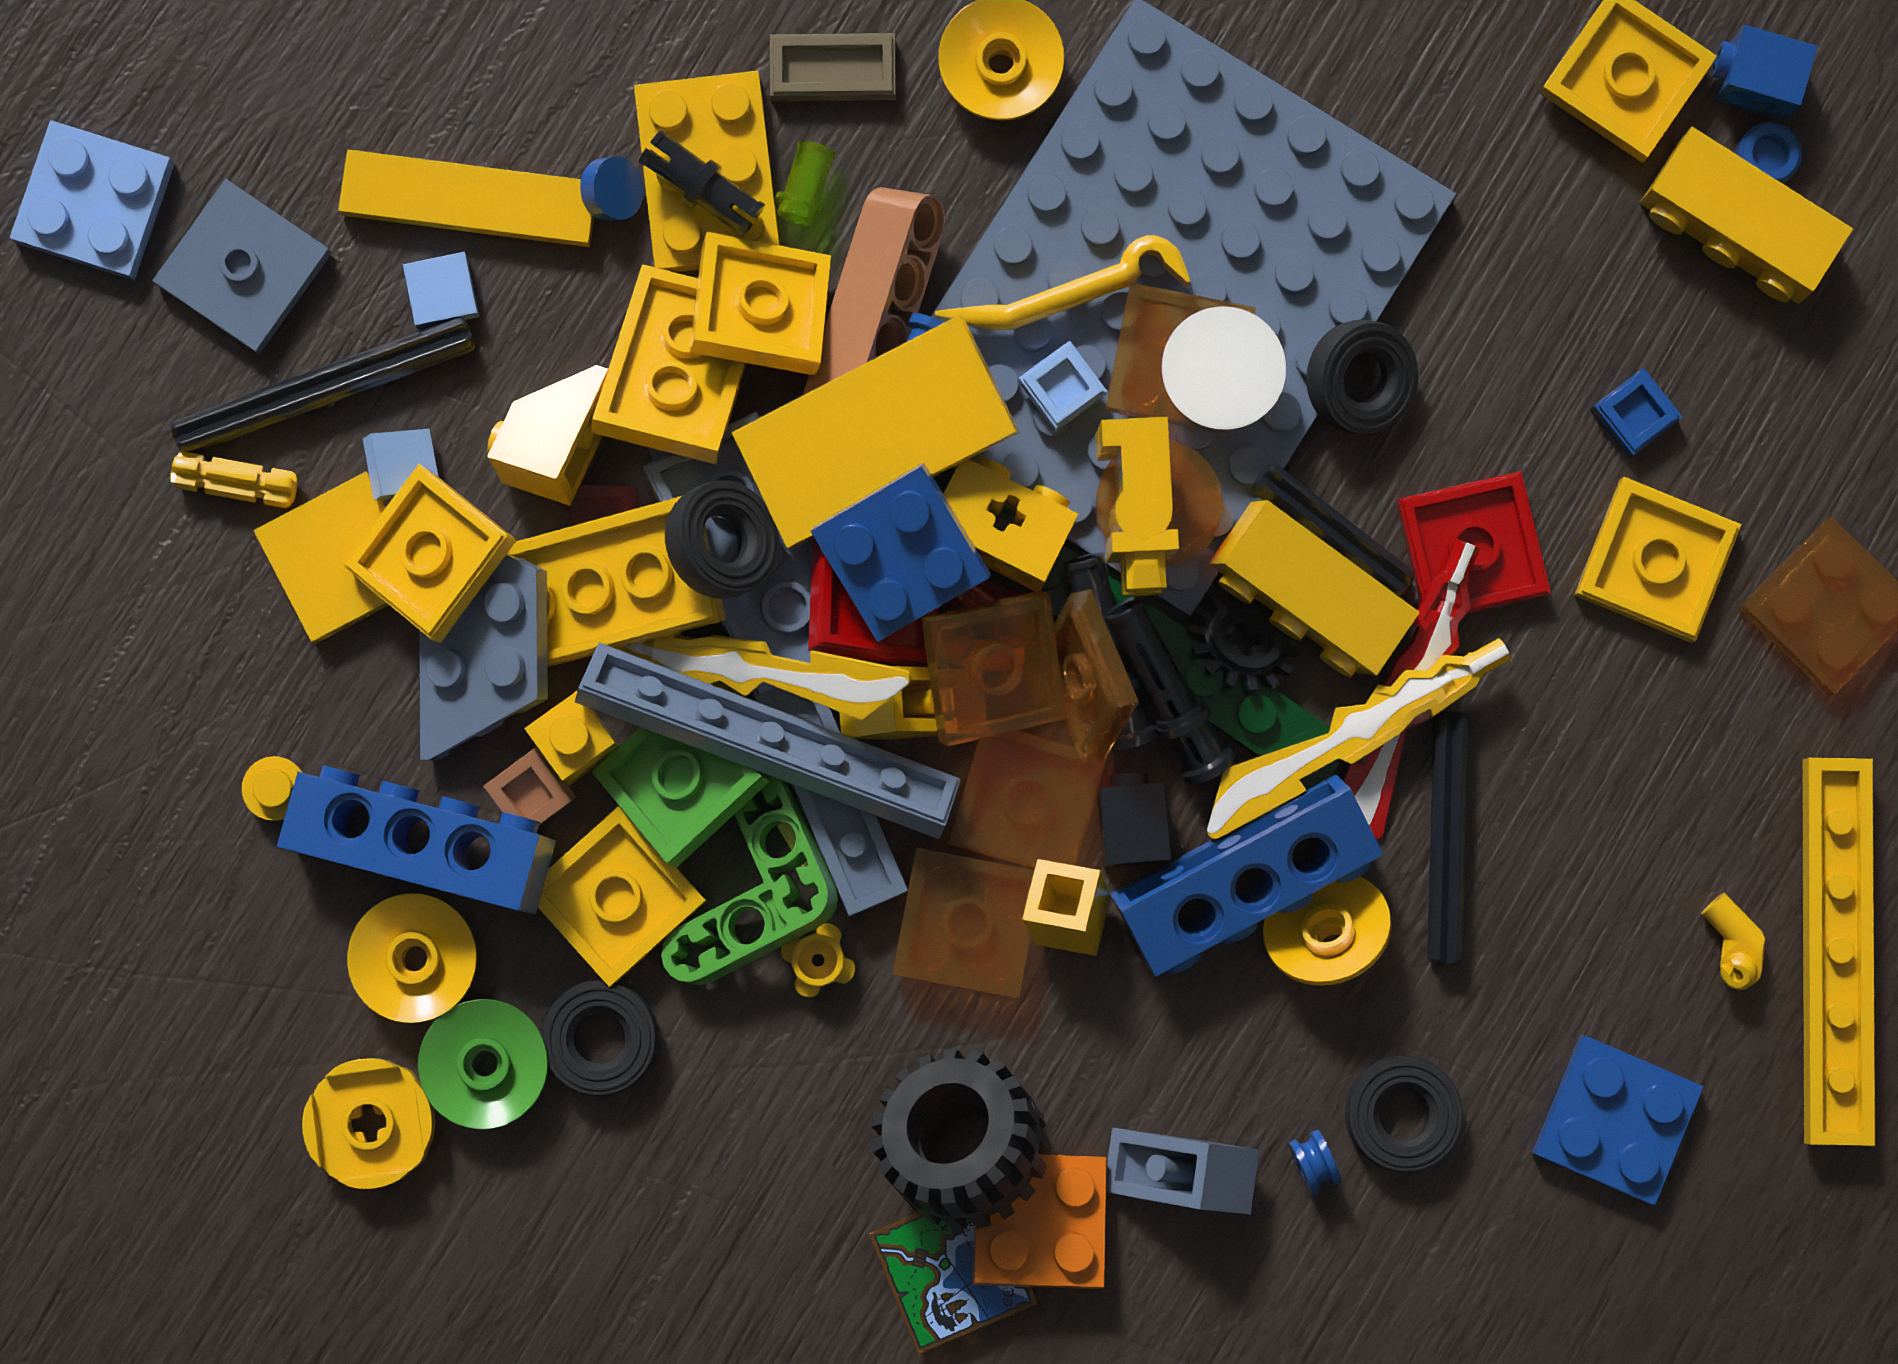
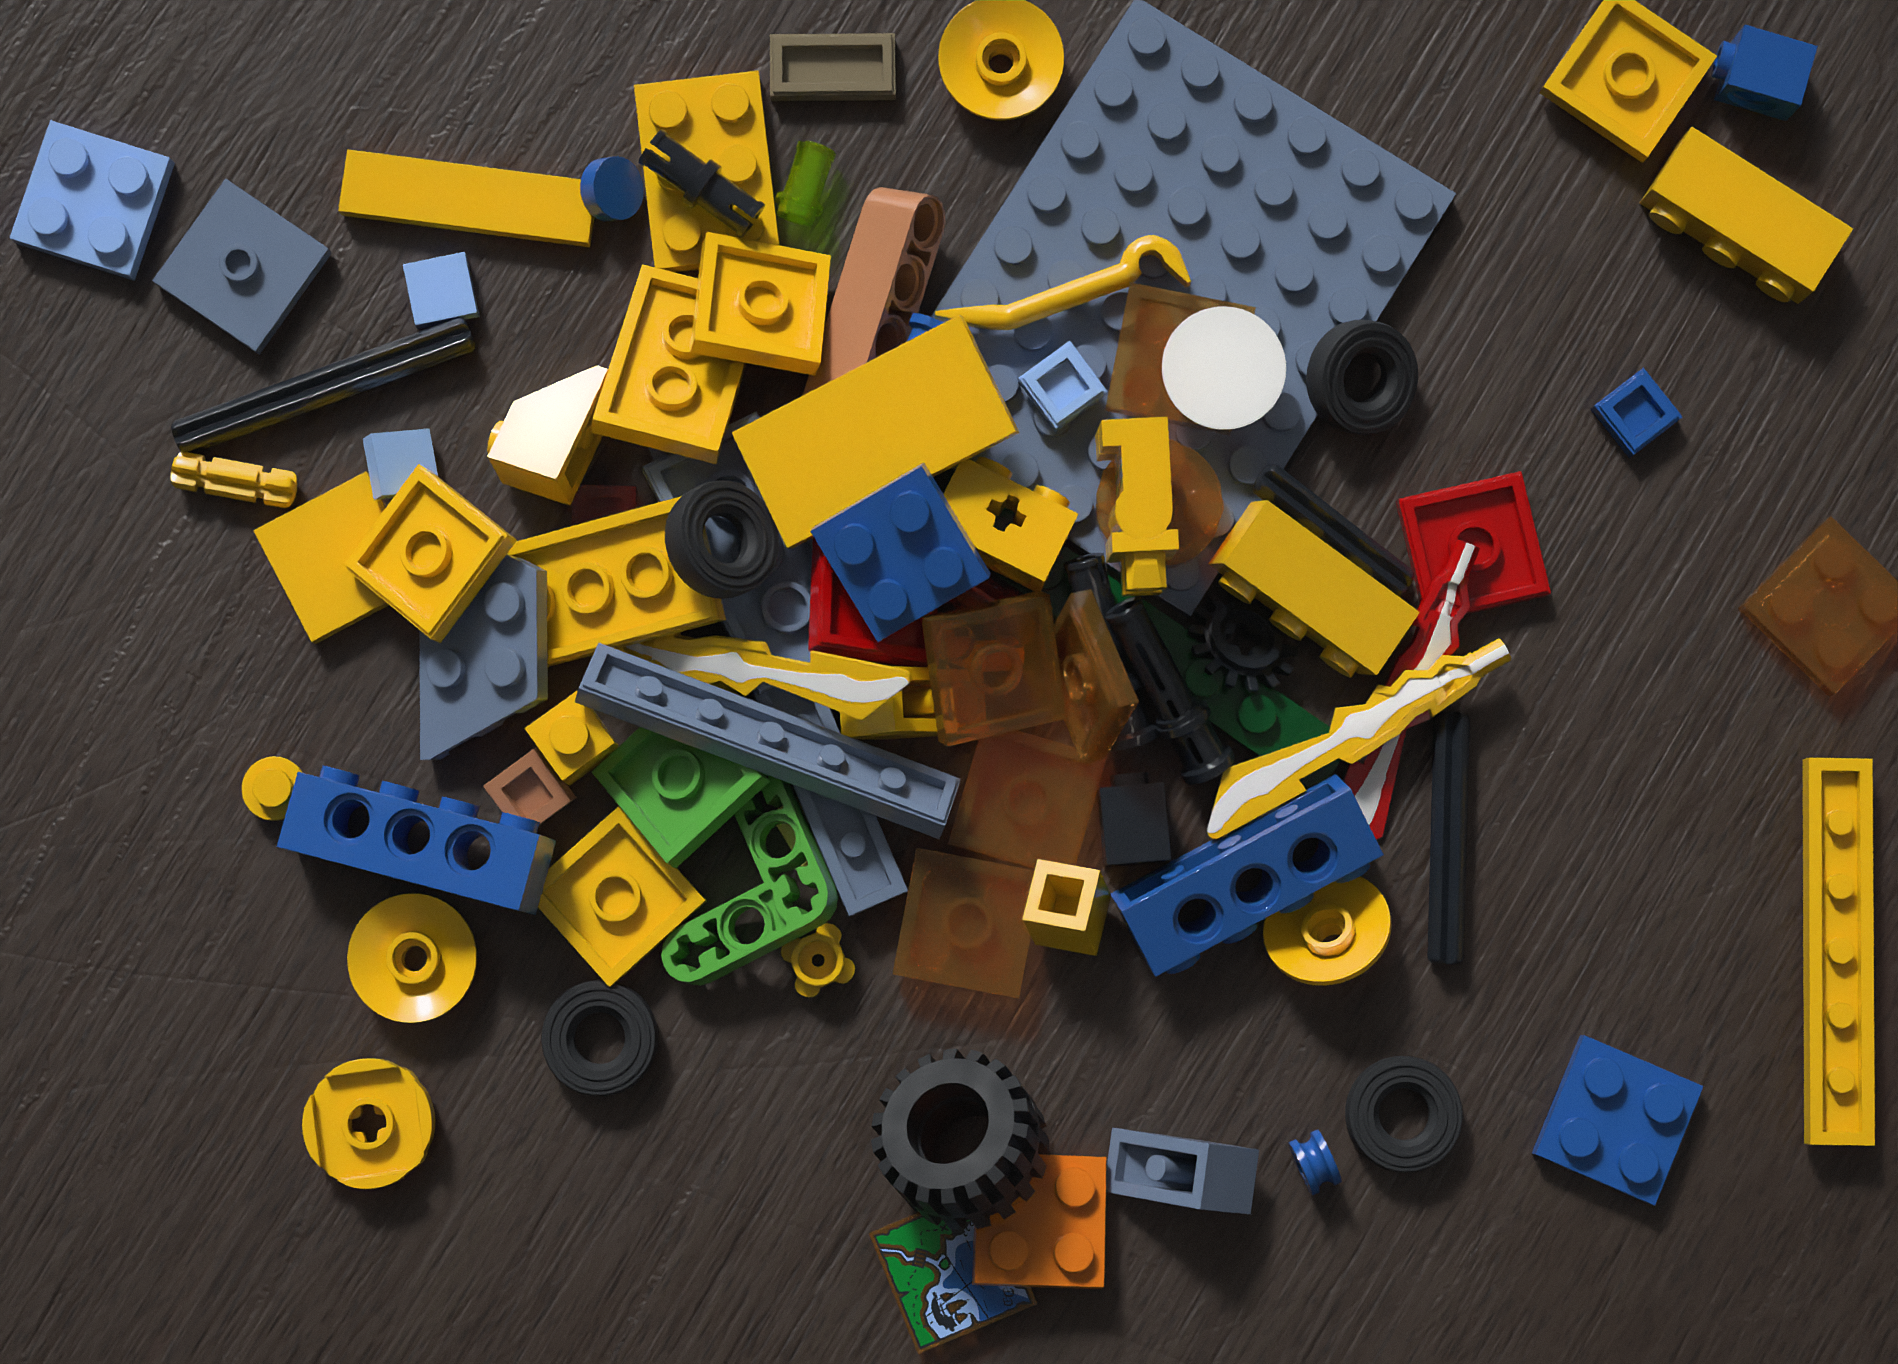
(449, 1068): bright green dish -> none
(1657, 560): yellow tile -> none
(1742, 943): yellow arm -> none
(1772, 150): blue tile -> none

